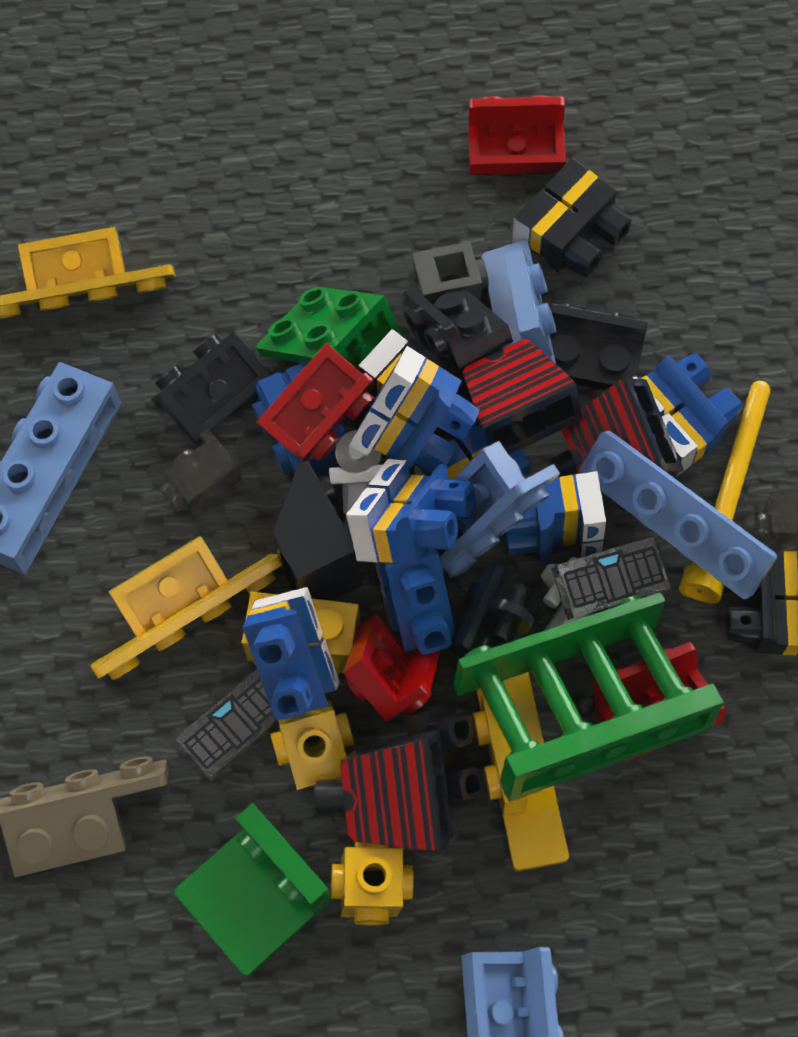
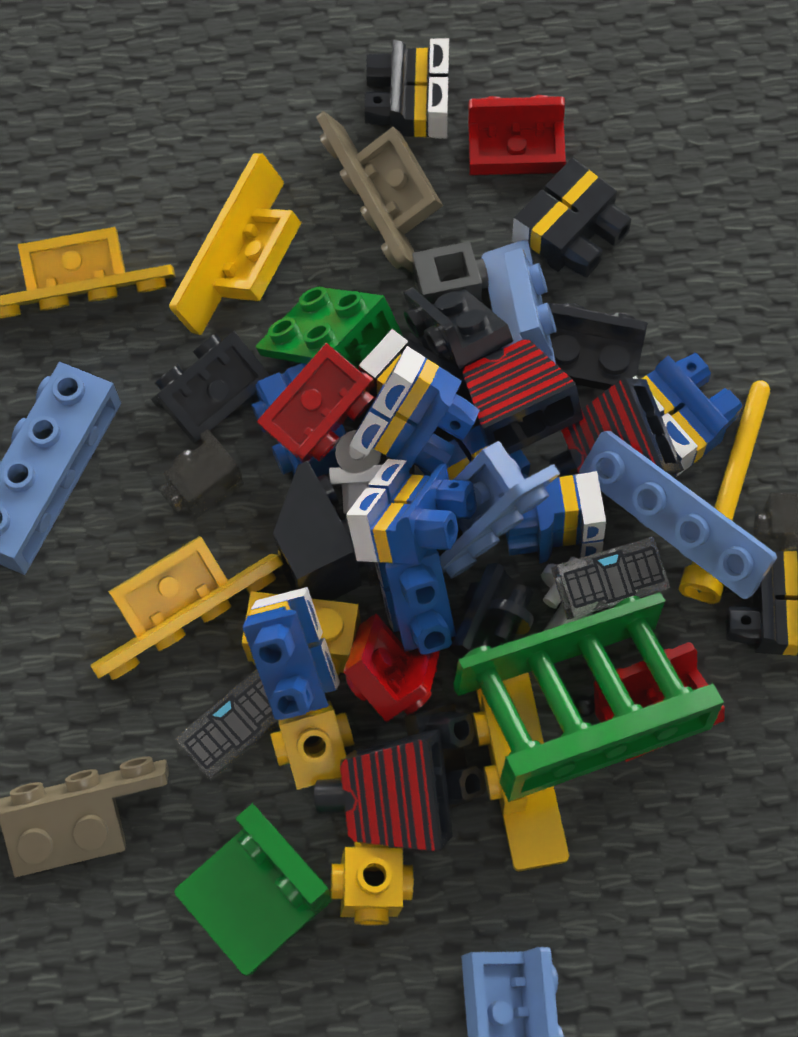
(240, 248): none -> yellow bracket
(389, 184): none -> dark tan bracket
(418, 89): none -> black hips

